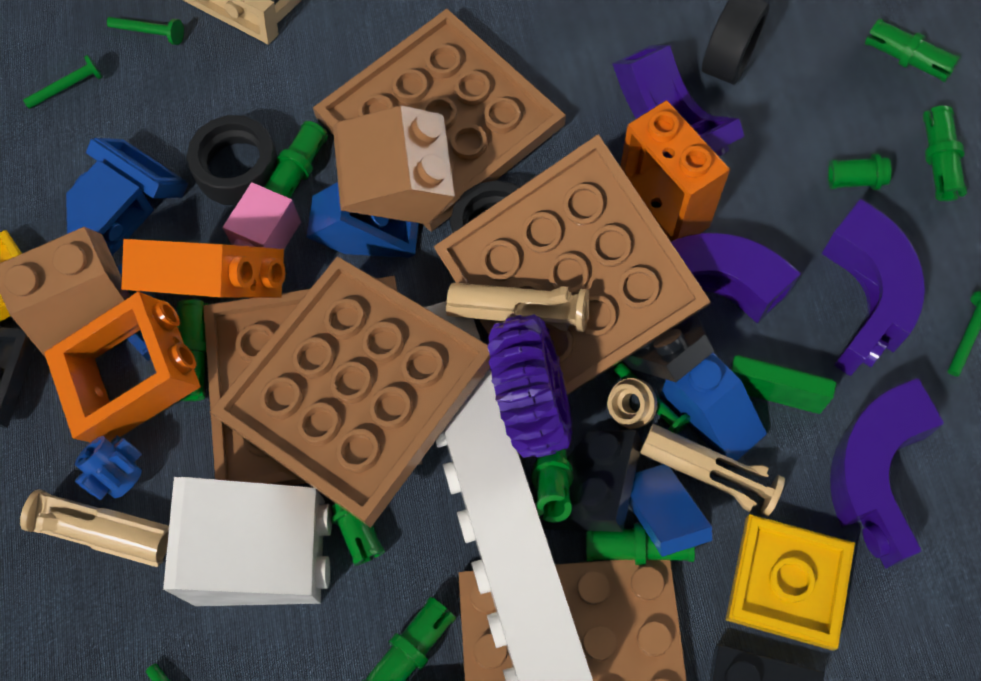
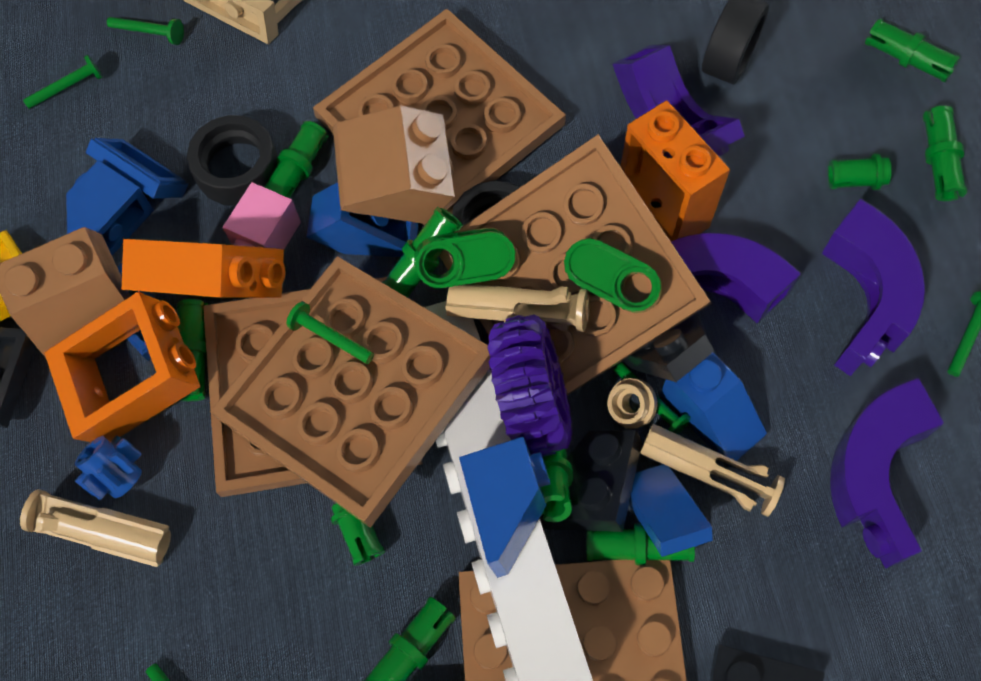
(246, 543): white slope -> none
(300, 317): none -> green pin
(404, 275): none -> green pin
(476, 256): none -> green piece
(505, 498): none -> blue slope
(604, 270): none -> green piece
(783, 384): green tile -> none
(791, 582): yellow plate -> none

